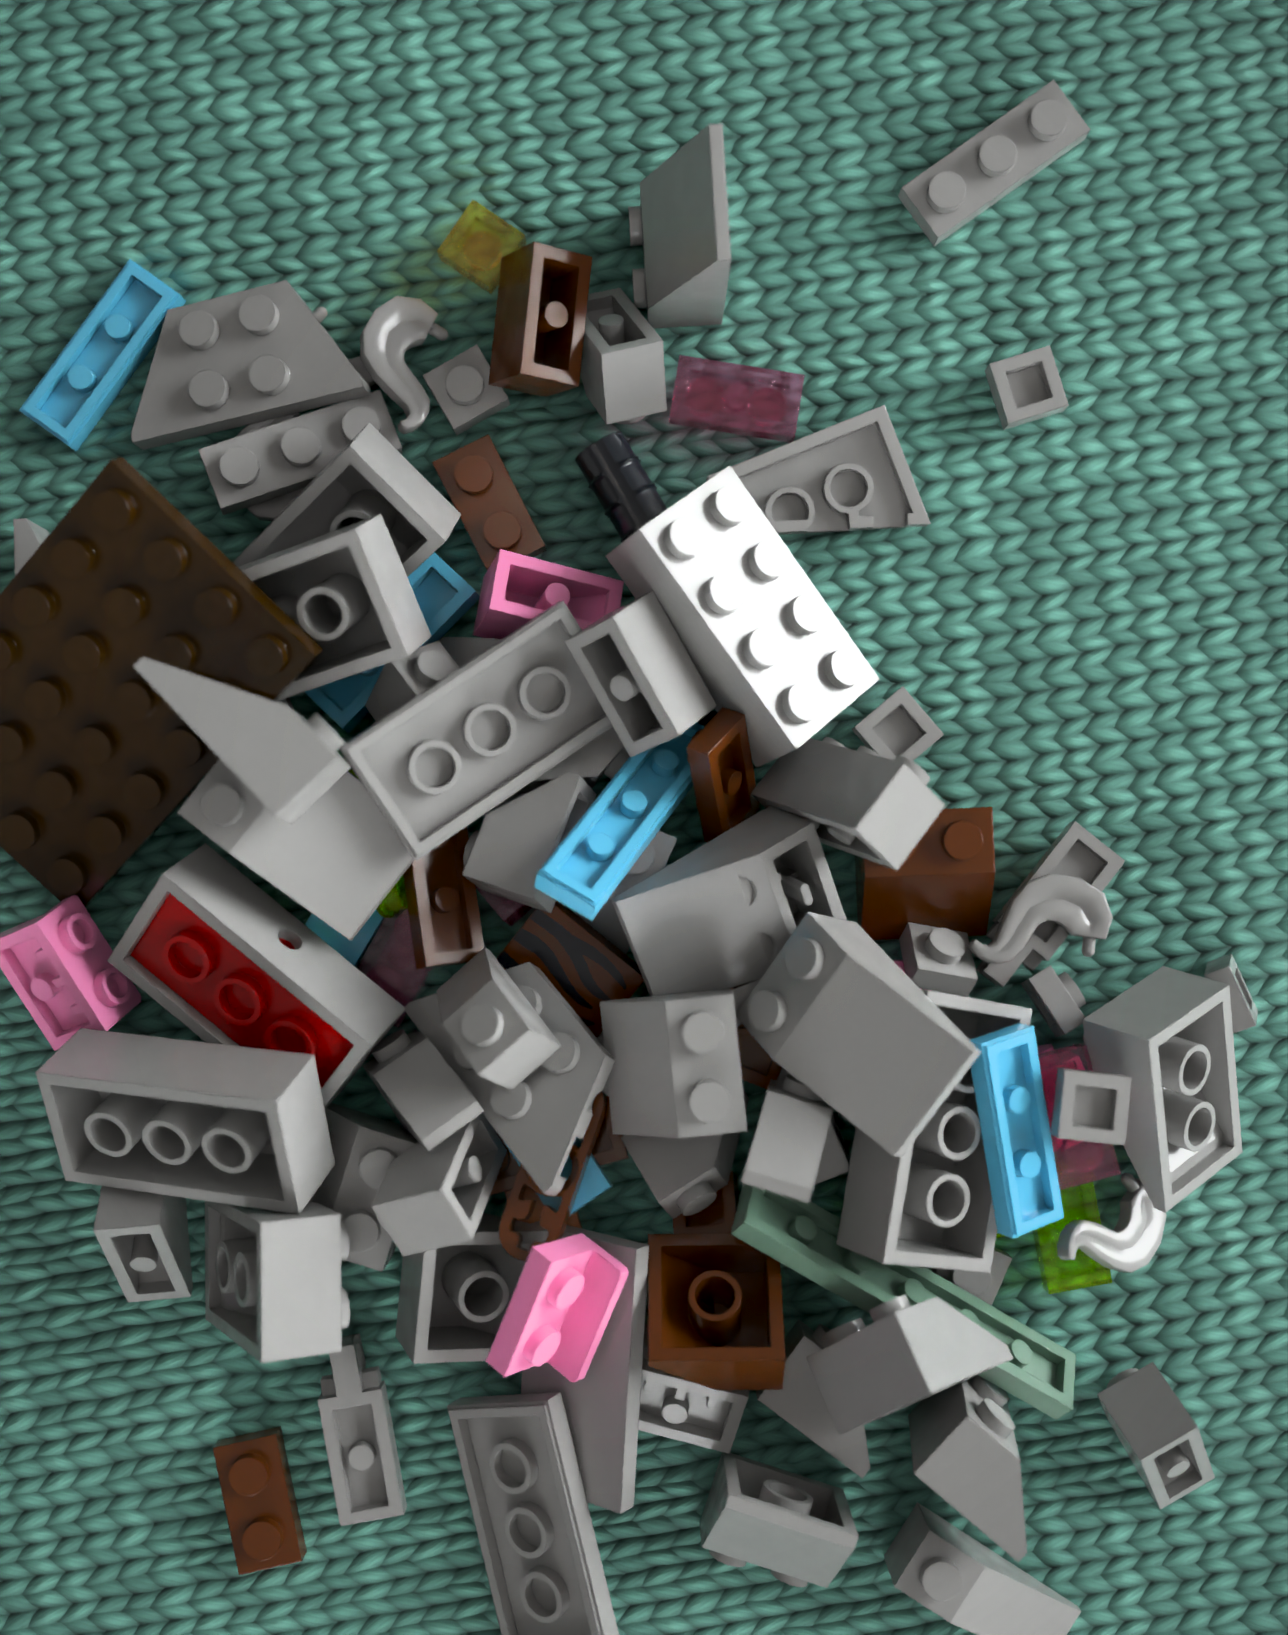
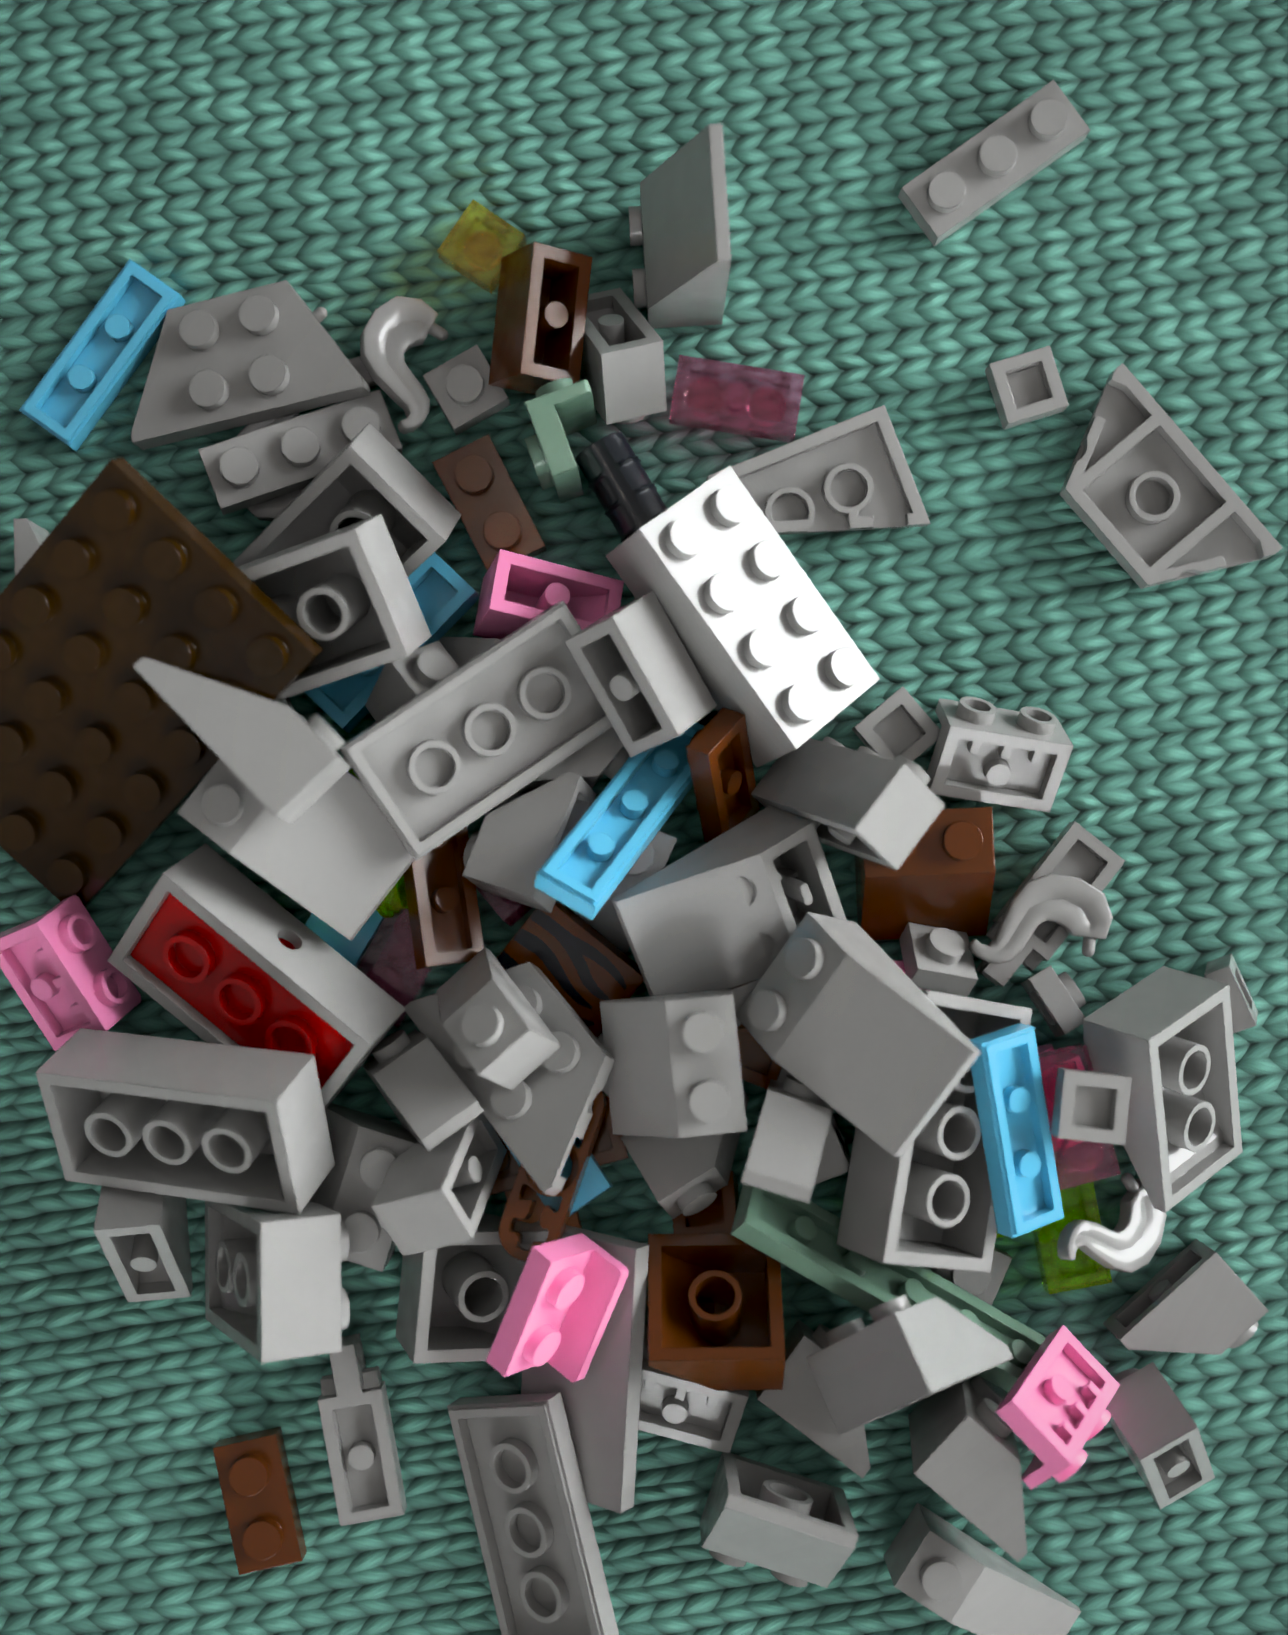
(554, 413): none -> sand green bracket
(998, 754): none -> light grey bracket
(1058, 1406): none -> bright pink bracket
(1156, 494): none -> light grey wing
(1189, 1307): none -> light grey slope

